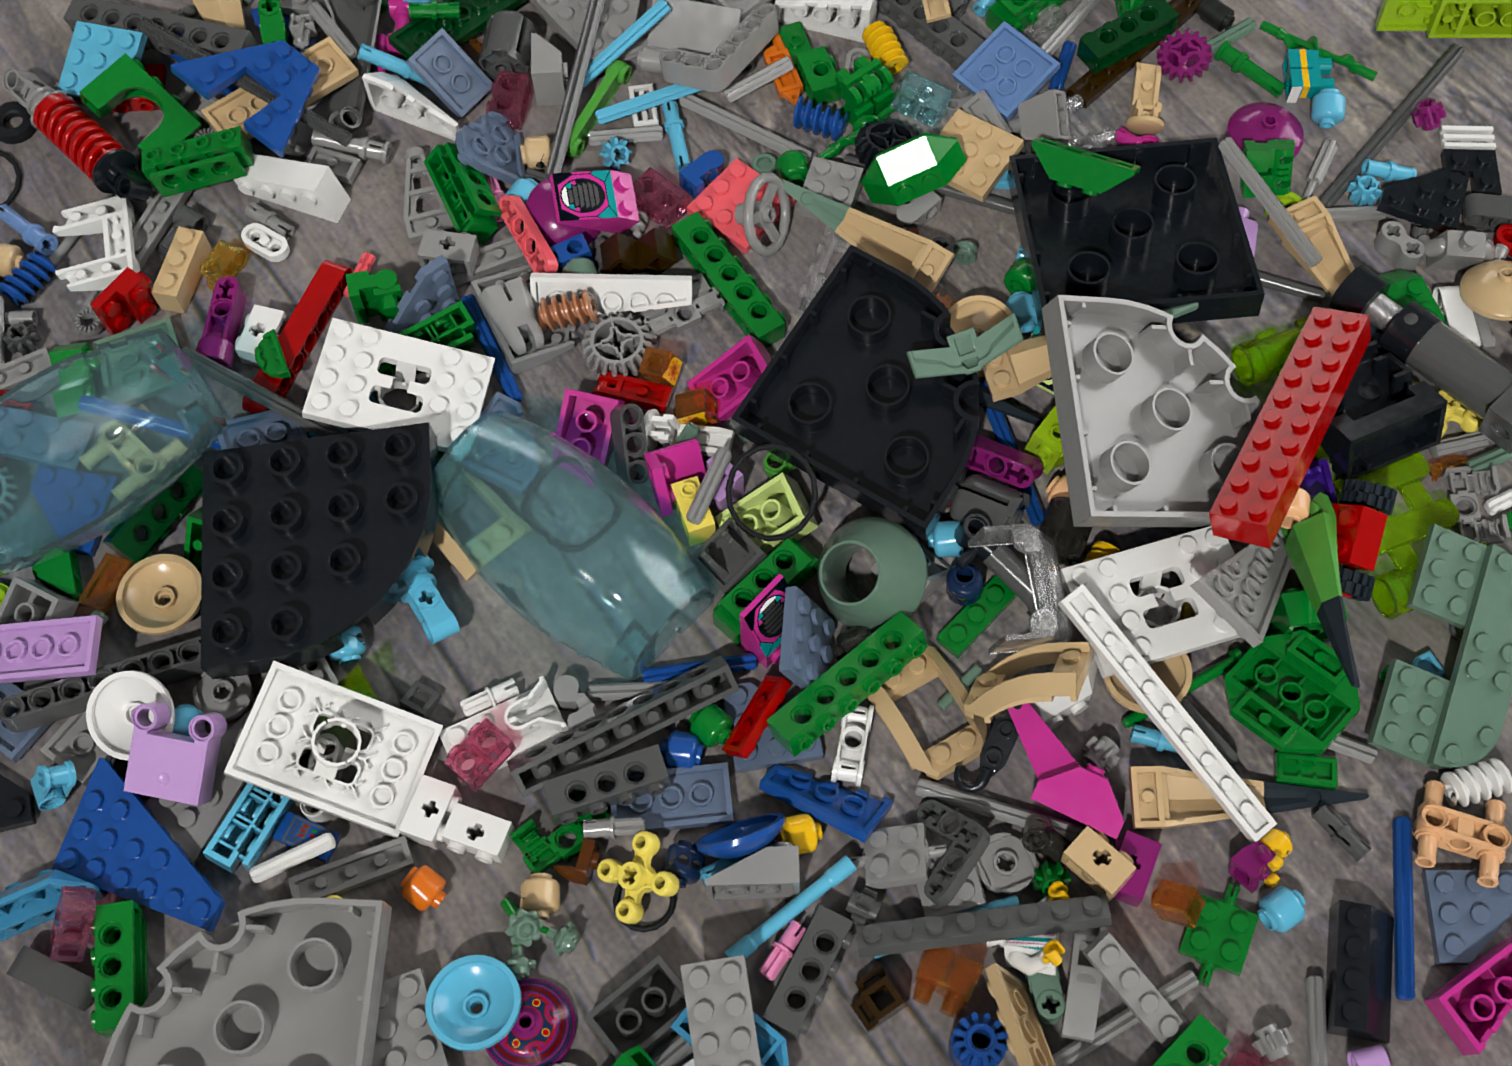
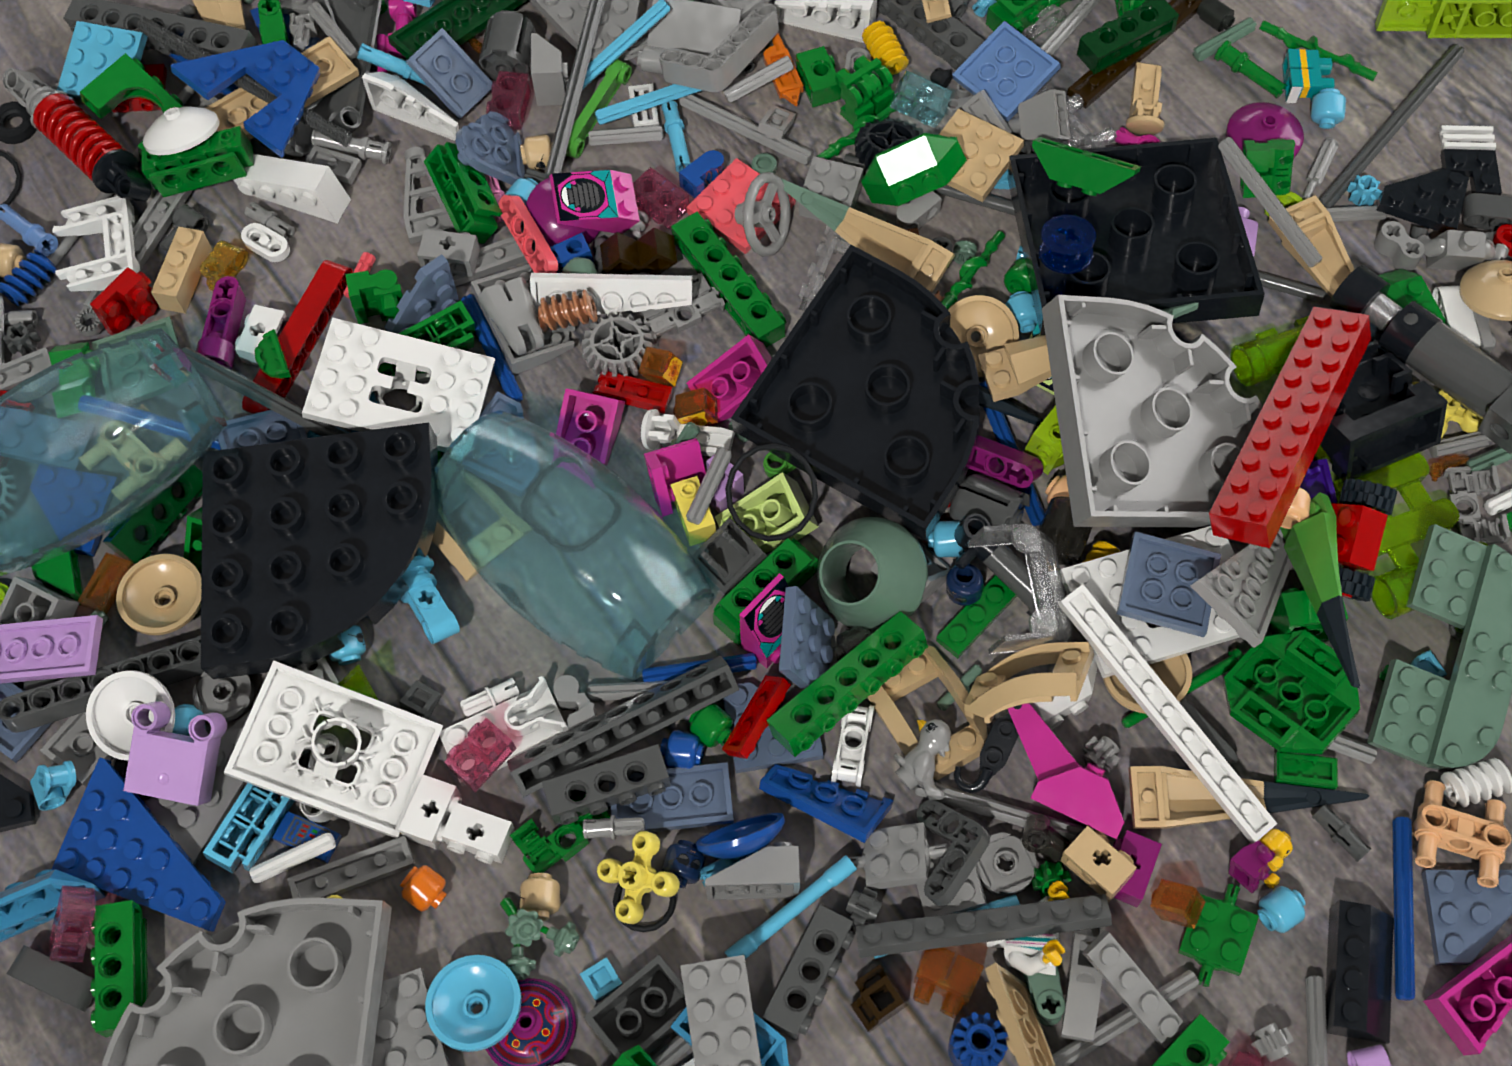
(180, 130): none -> white dish
(434, 10): green pin -> none
(587, 861): reddish brown plate -> none
(601, 979): none -> medium azure tile
(619, 148): medium azure gear -> none
(621, 433): dark grey beam -> none
(776, 123): none -> light grey plate
(782, 950): bright pink axle -> none
(792, 167): green head -> none
(794, 39): green plate -> none
(801, 832): yellow head -> none
(819, 120): blue piece -> none
(919, 763): none -> light grey animal
(941, 77): none -> black piece
(966, 350): sand green plate -> none
(969, 269): none -> green piece
(1065, 60): blue axle -> none
(1067, 244): none -> clear blue piece
(1151, 738): medium azure pin -> none
(1159, 584): none -> sand blue plate
(1184, 56): magenta gear -> none
(1387, 170): medium azure pin -> none
(1428, 114): magenta gear -> none

